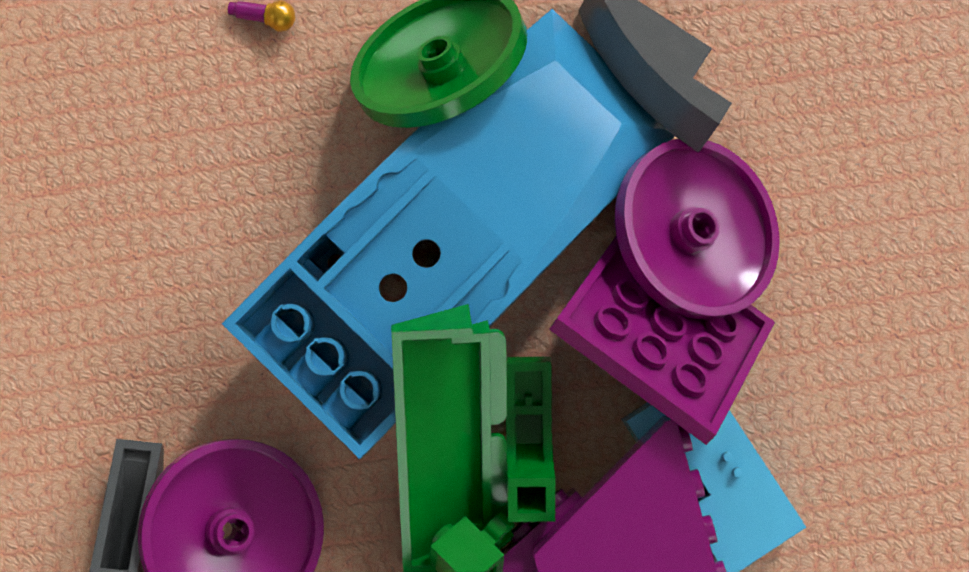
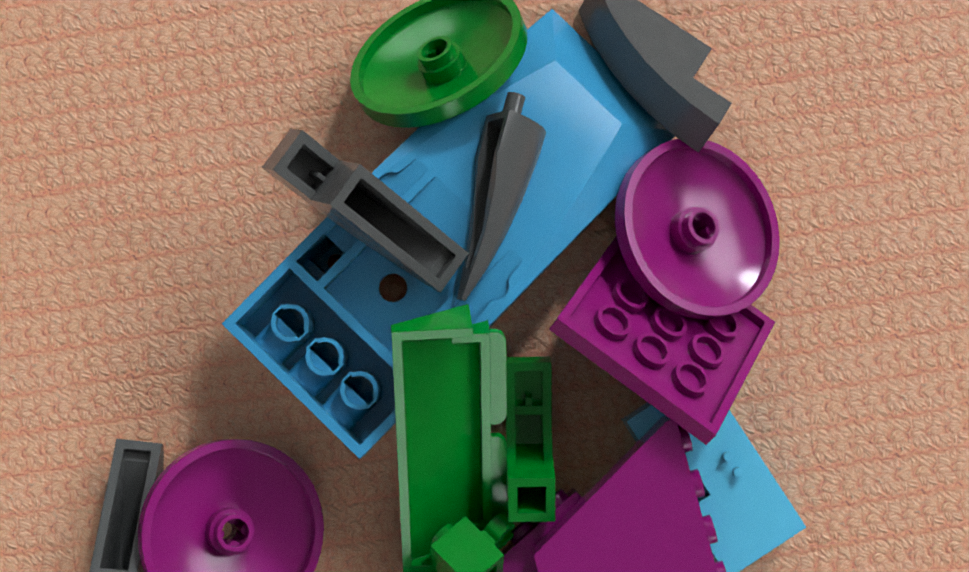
(277, 15): piece -> none
(365, 209): none -> dark grey slope
(502, 174): none -> dark grey piece

